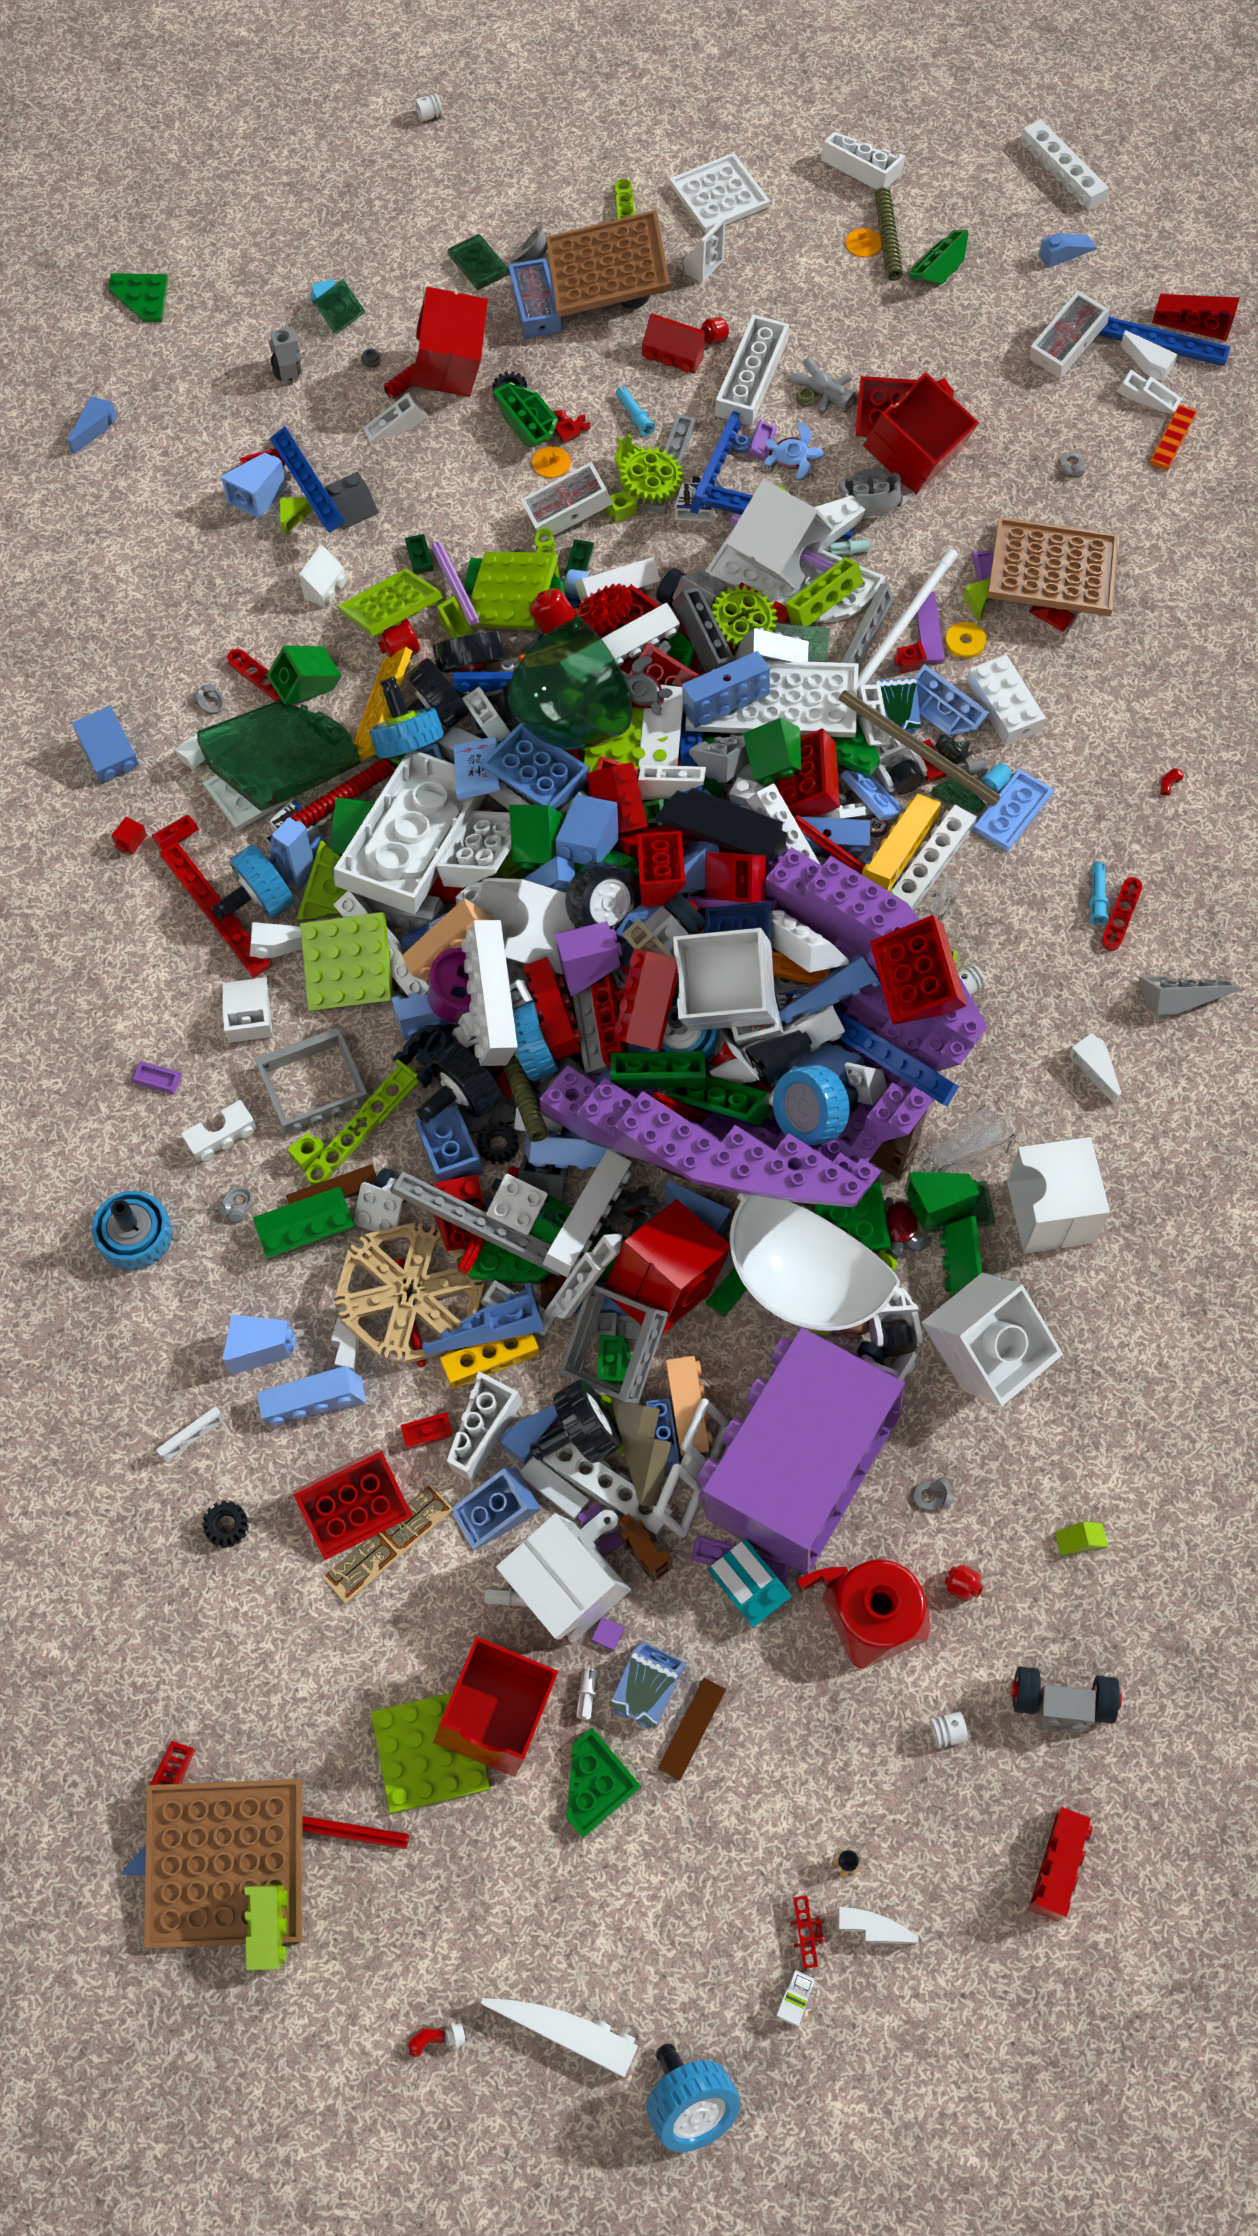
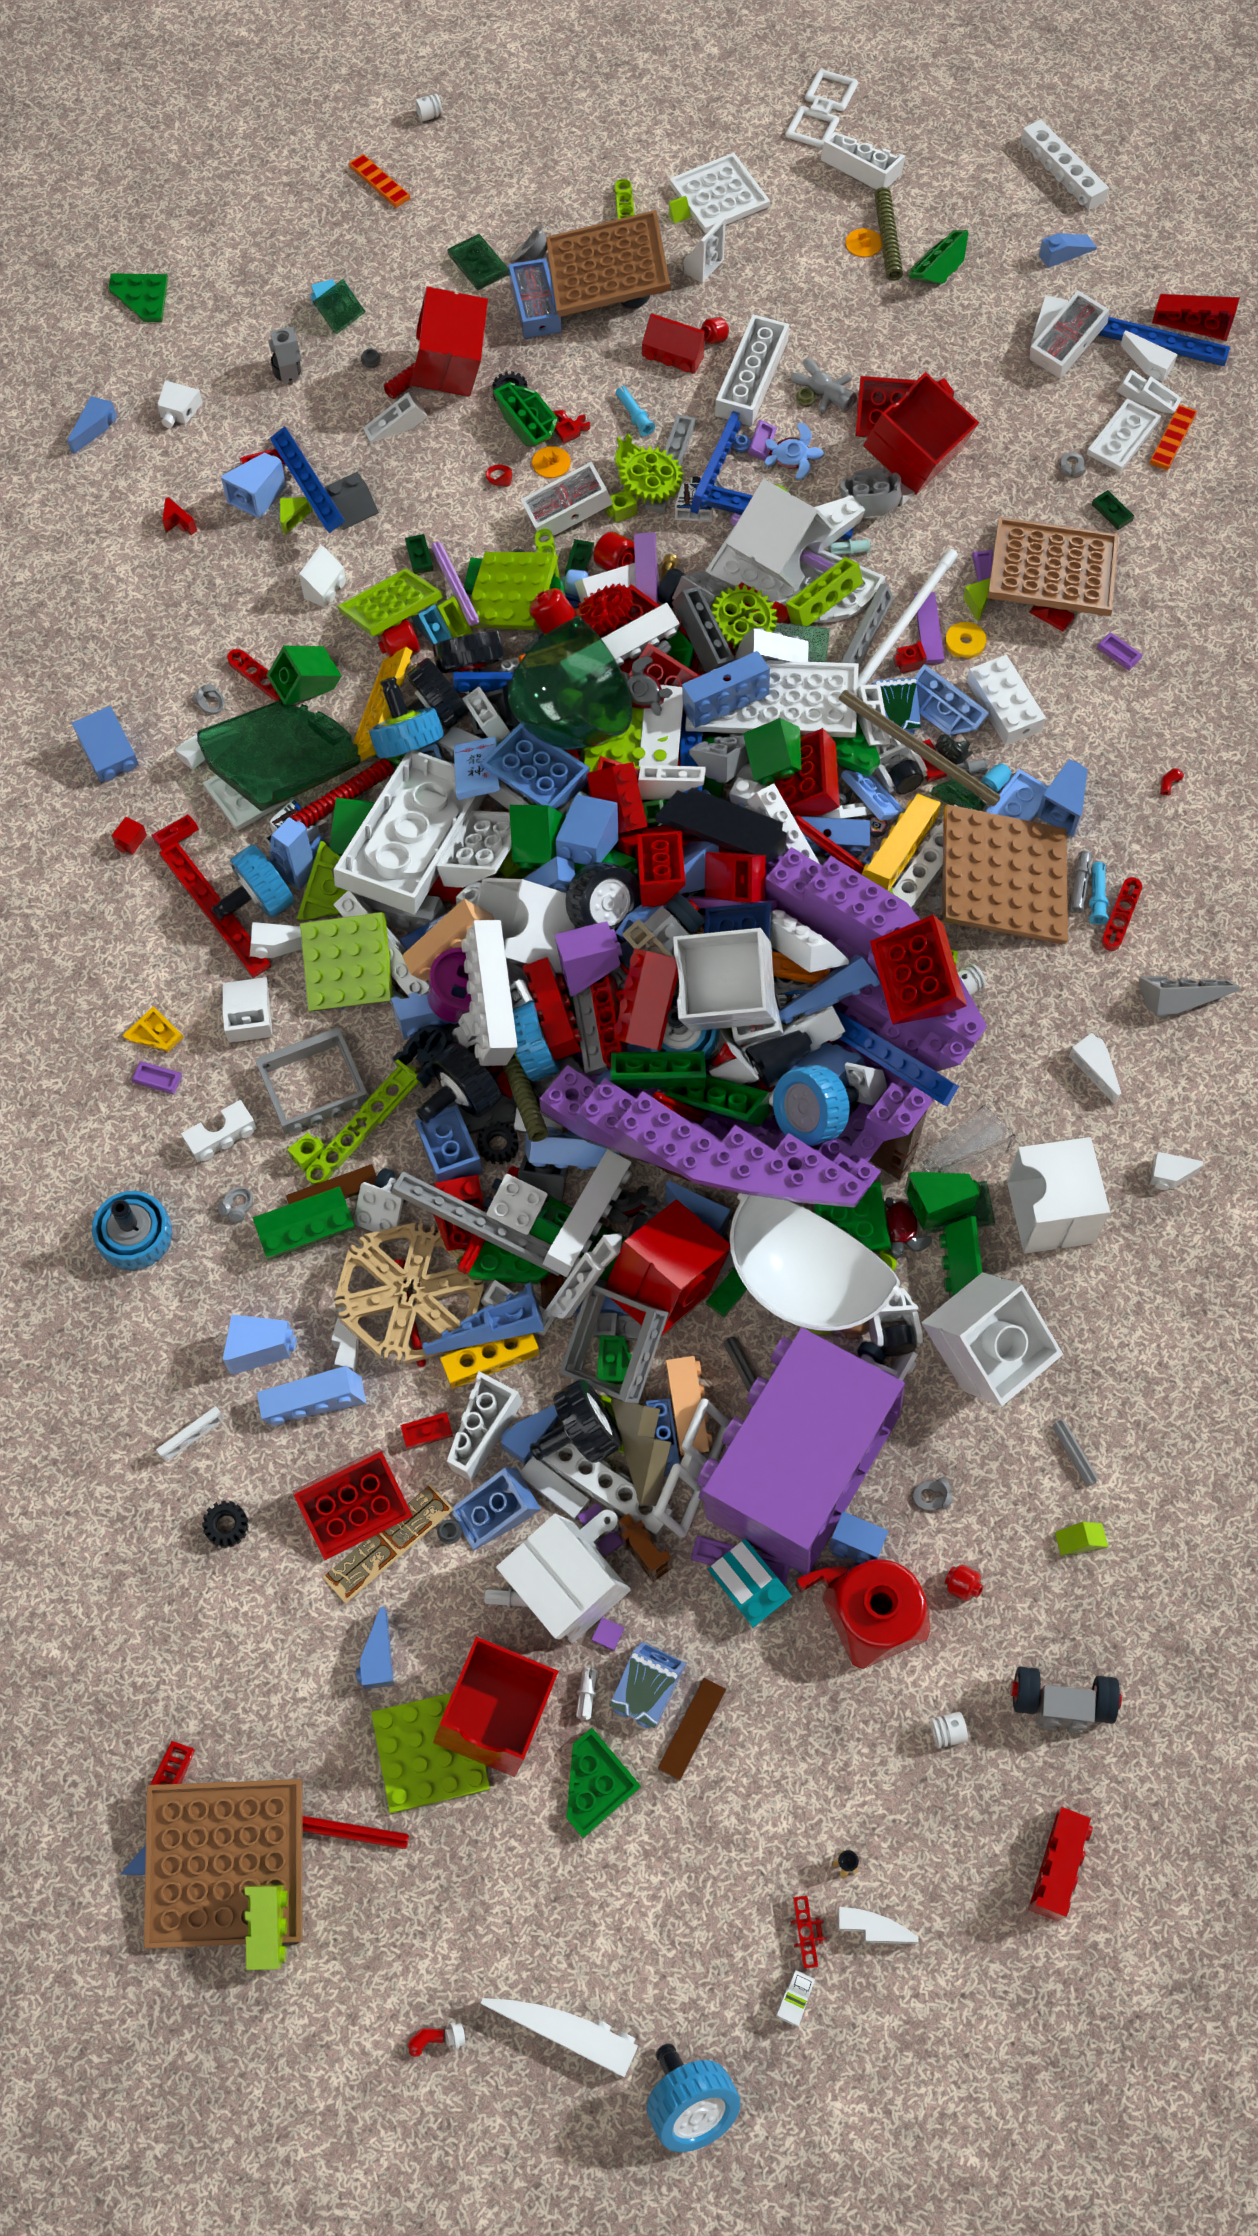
(154, 1031): none -> yellow wing
(176, 516): none -> red slope
(178, 403): none -> white torso
(376, 1658): none -> medium blue slope
(379, 180): none -> tile
(432, 625): none -> medium azure slope
(449, 1531): none -> dark grey plate
(504, 480): none -> red piece
(613, 551): none -> red head
(646, 564): none -> medium lavender tile
(669, 562): none -> pearl gold piece
(679, 209): none -> lime slope
(740, 1362): none -> dark grey axle
(821, 108): none -> white bar
(857, 1539): none -> medium blue brick
(1004, 875): none -> medium nougat plate
(1050, 308): none -> white slope
(1064, 798): none -> medium blue slope
(1075, 1453): none -> light grey axle
(1082, 873): none -> light grey pin
(1112, 510): none -> dark green plate
(1119, 651): none -> medium lavender tile
(1123, 435): none -> white plate
(1172, 1170): none -> white slope

